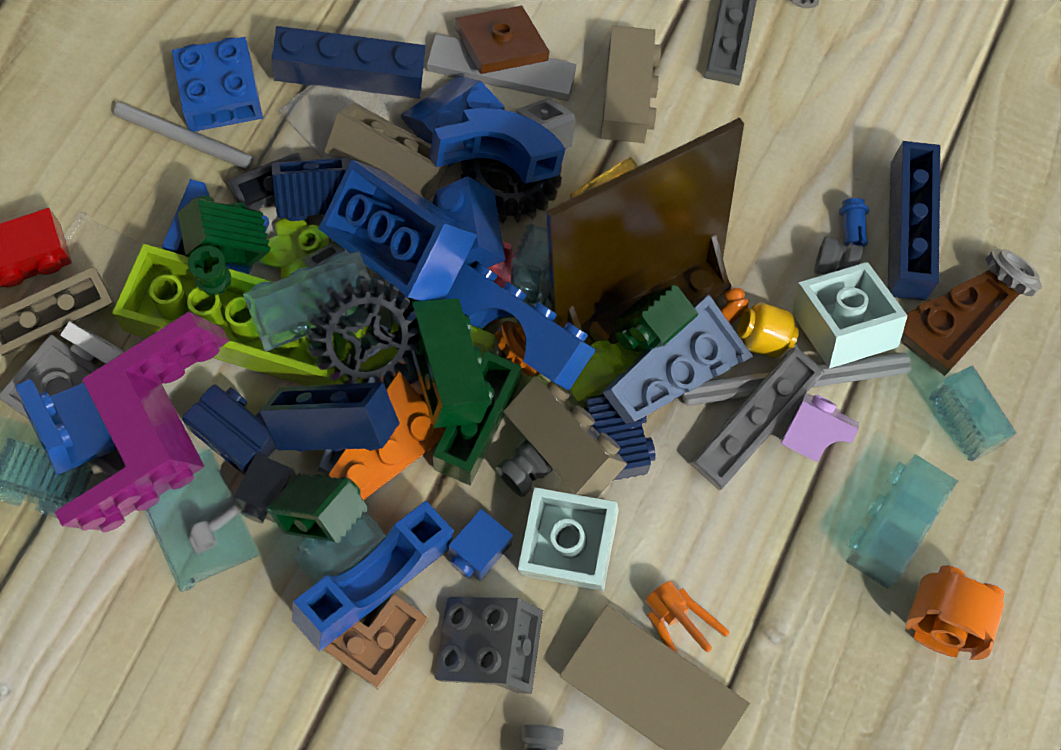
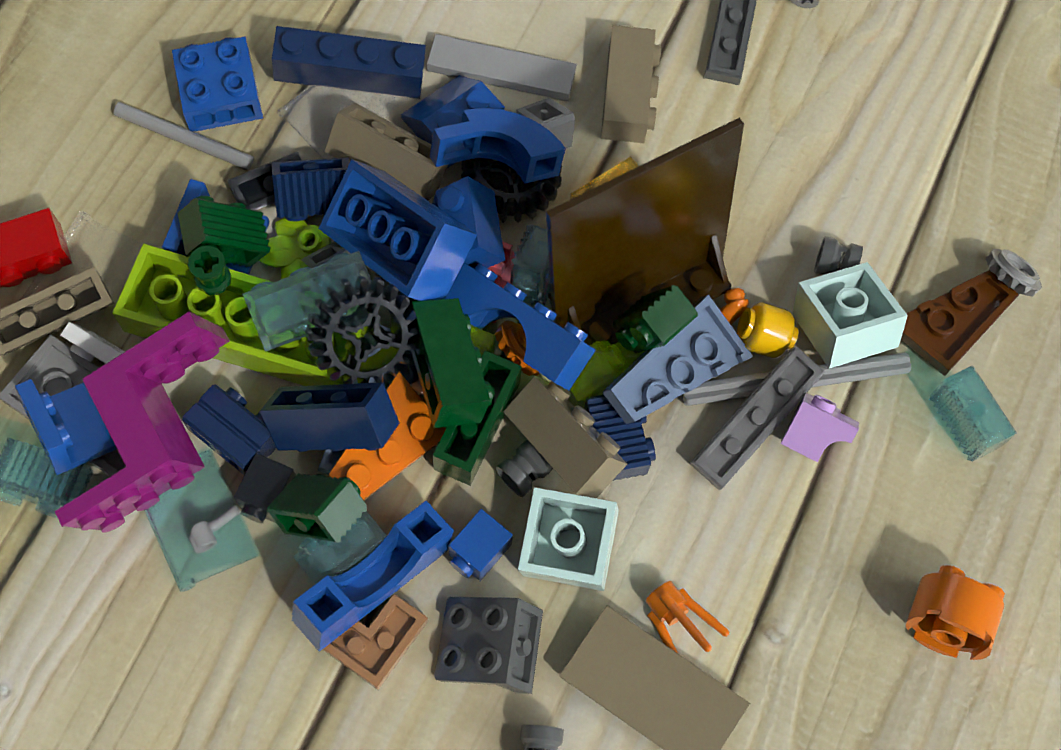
(501, 39): reddish brown plate -> none
(854, 221): blue pin -> none
(899, 520): clear light blue brick -> none
(914, 221): dark blue brick -> none

